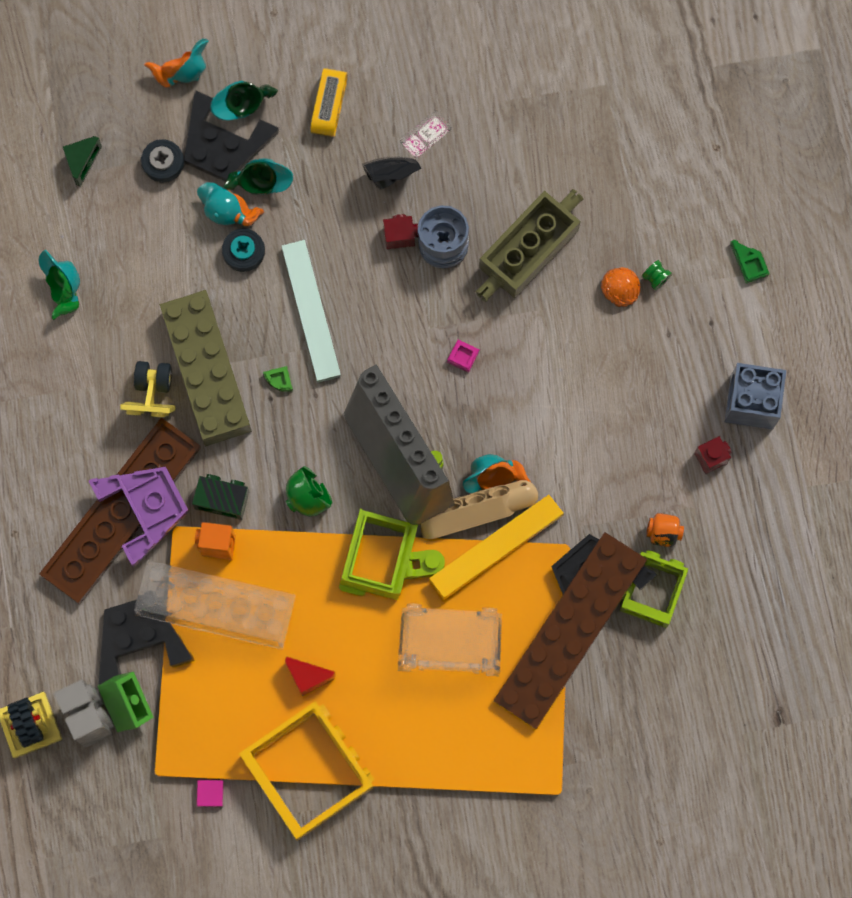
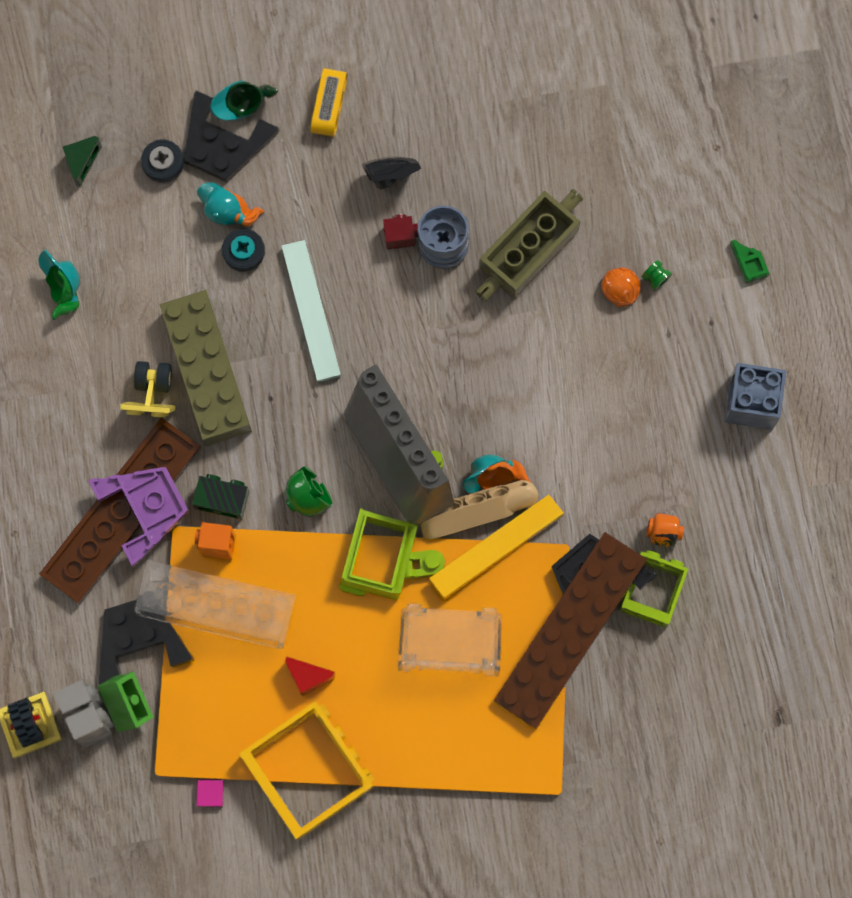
(183, 69): hair -> none
(261, 177): dark green hair -> none
(279, 379): bright green tile -> none
(425, 134): clear tile -> none
(463, 356): dark pink tile -> none
(713, 454): dark red brick -> none

